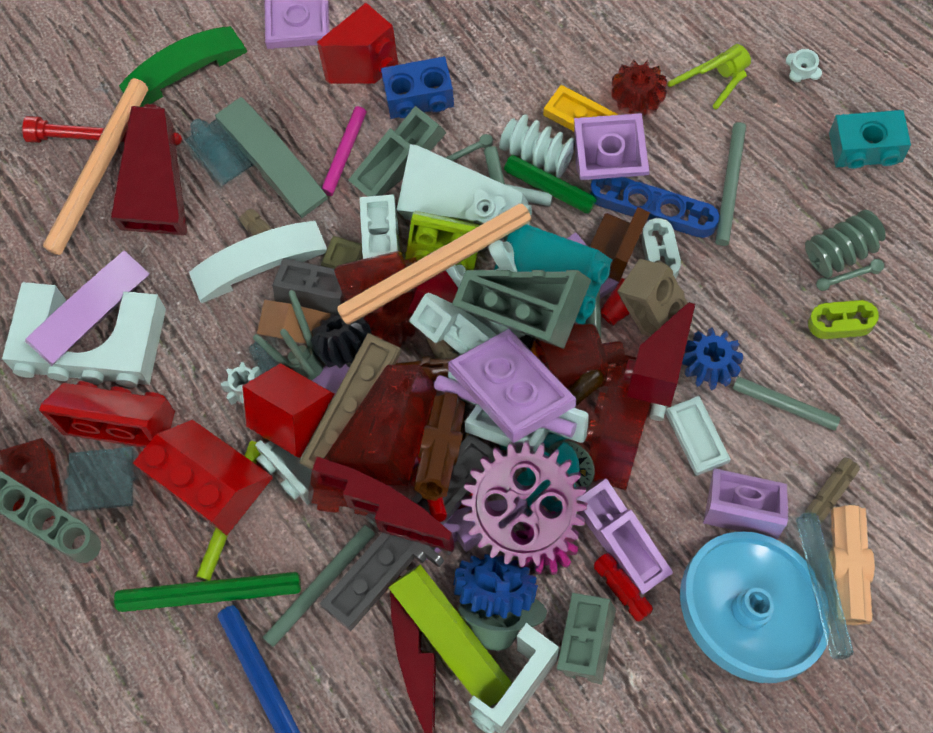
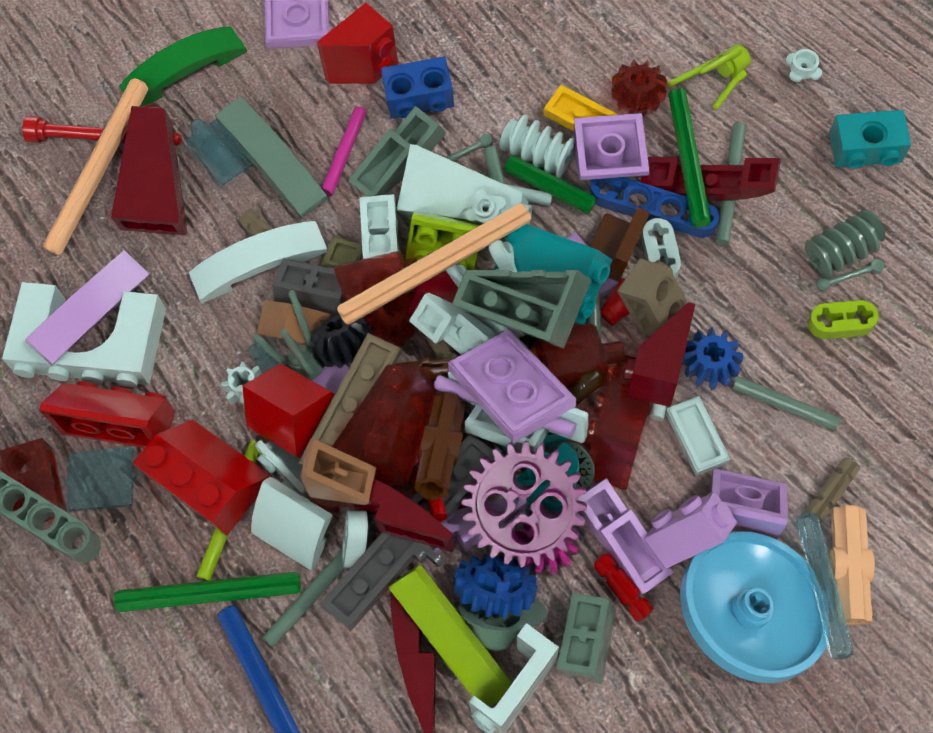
(290, 523): none -> light aqua slope
(336, 475): none -> medium nougat slope
(354, 537): none -> light aqua beam
(689, 158): none -> green axle
(690, 529): none -> lavender brick
(720, 182): none -> dark red slope

